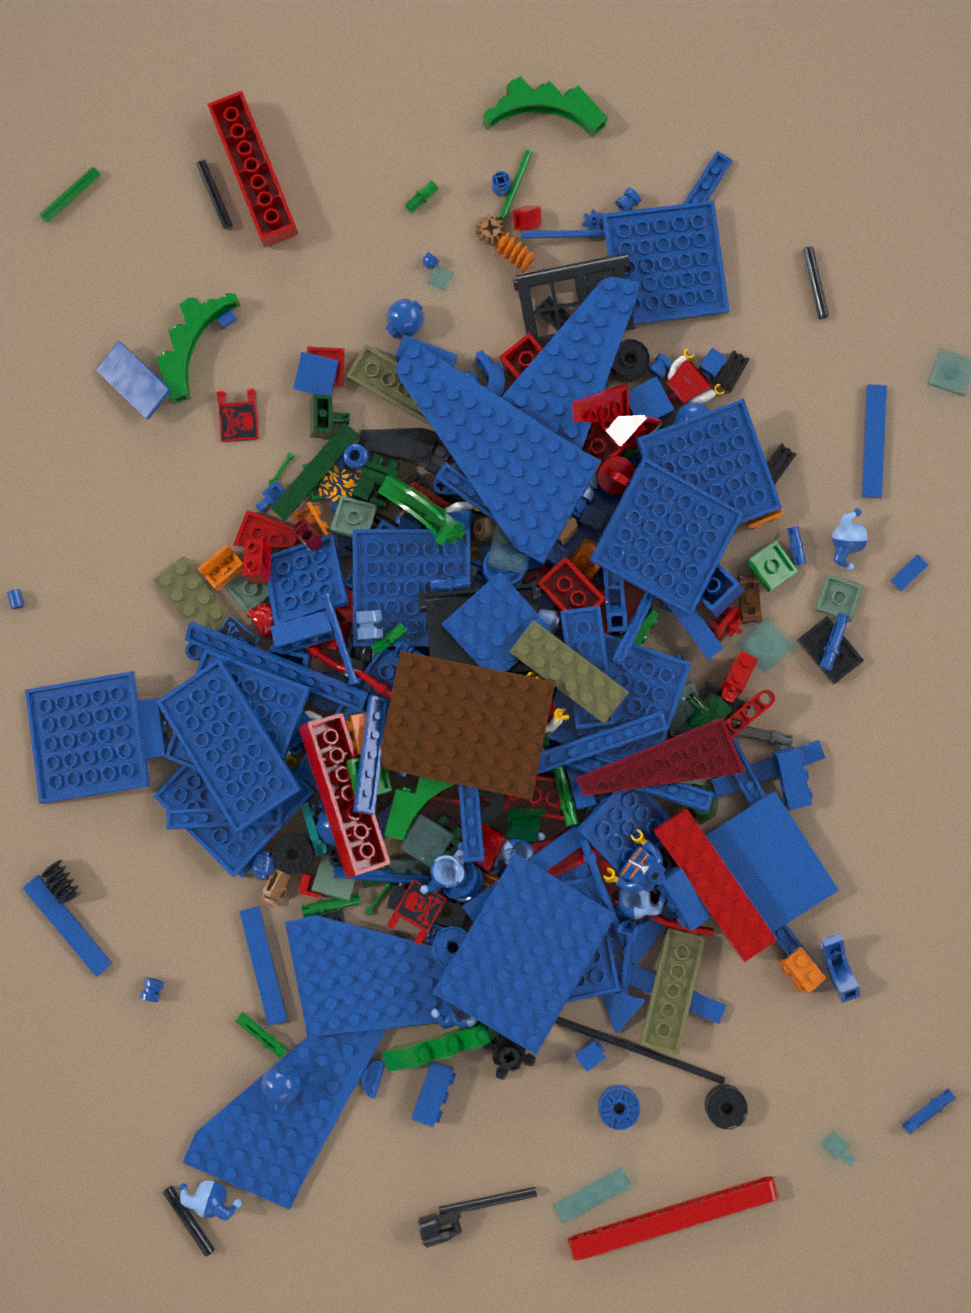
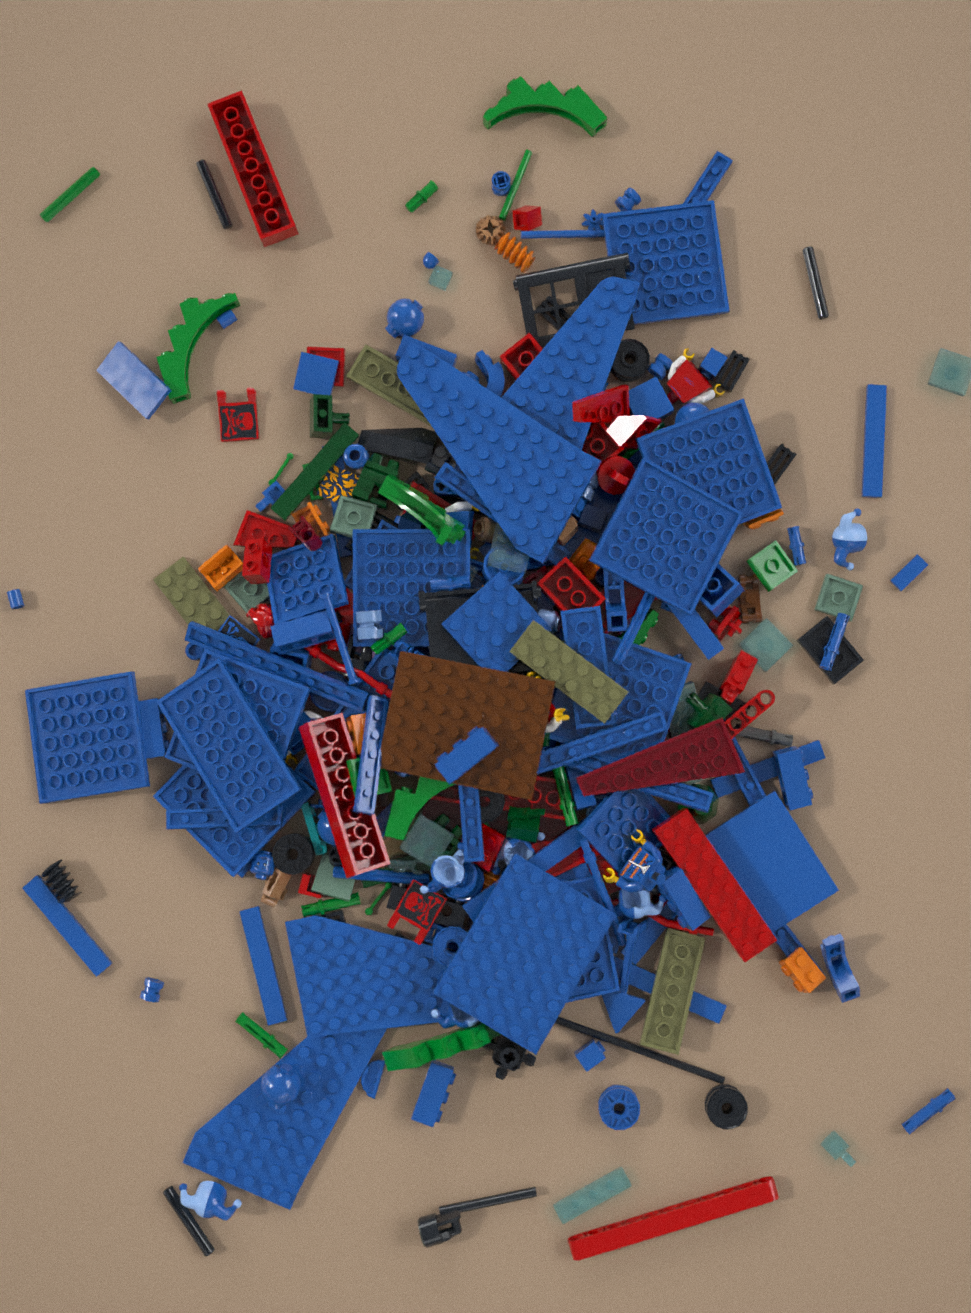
(466, 754): none -> blue brick

